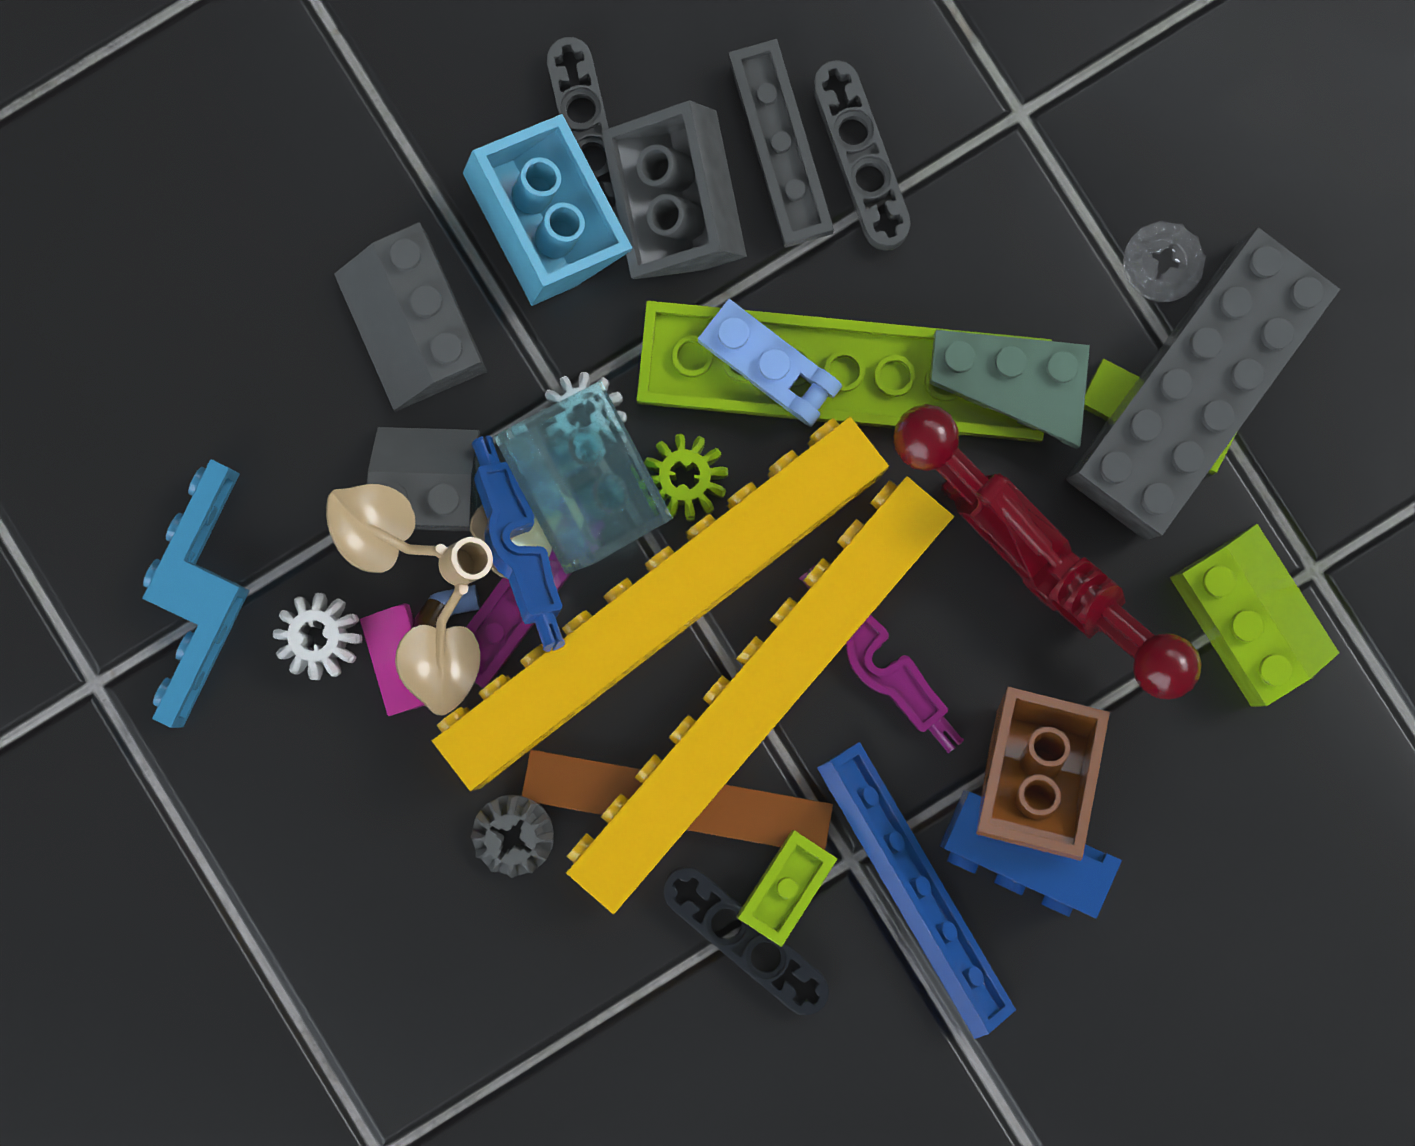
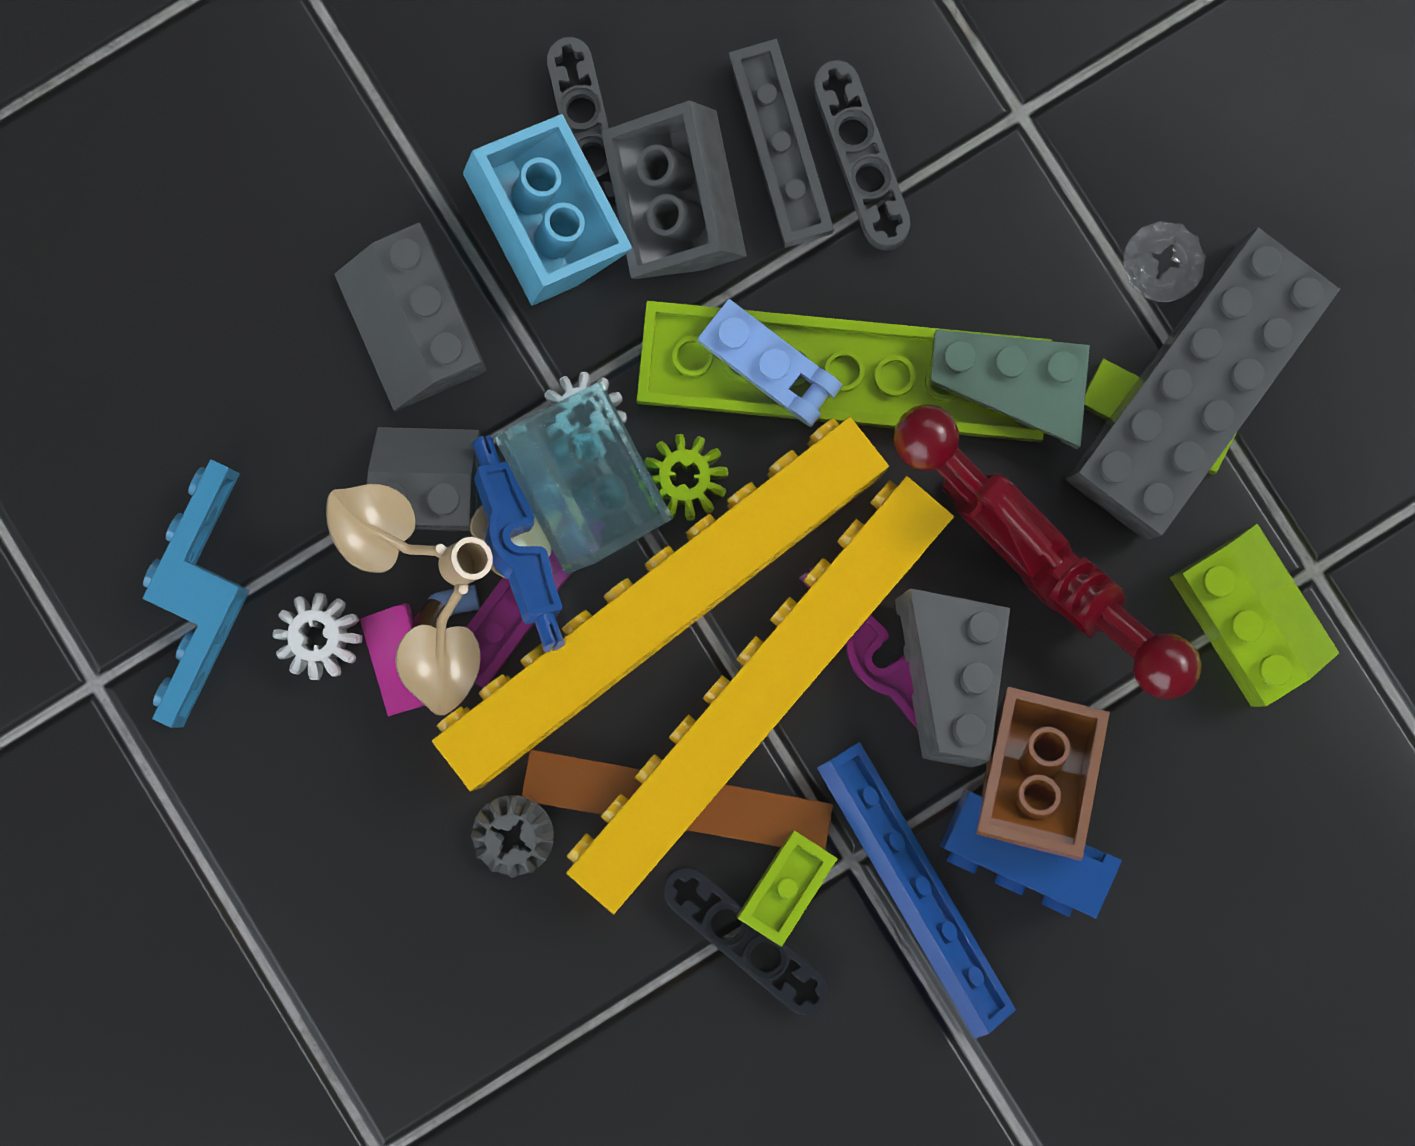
(955, 672): none -> dark grey wedge

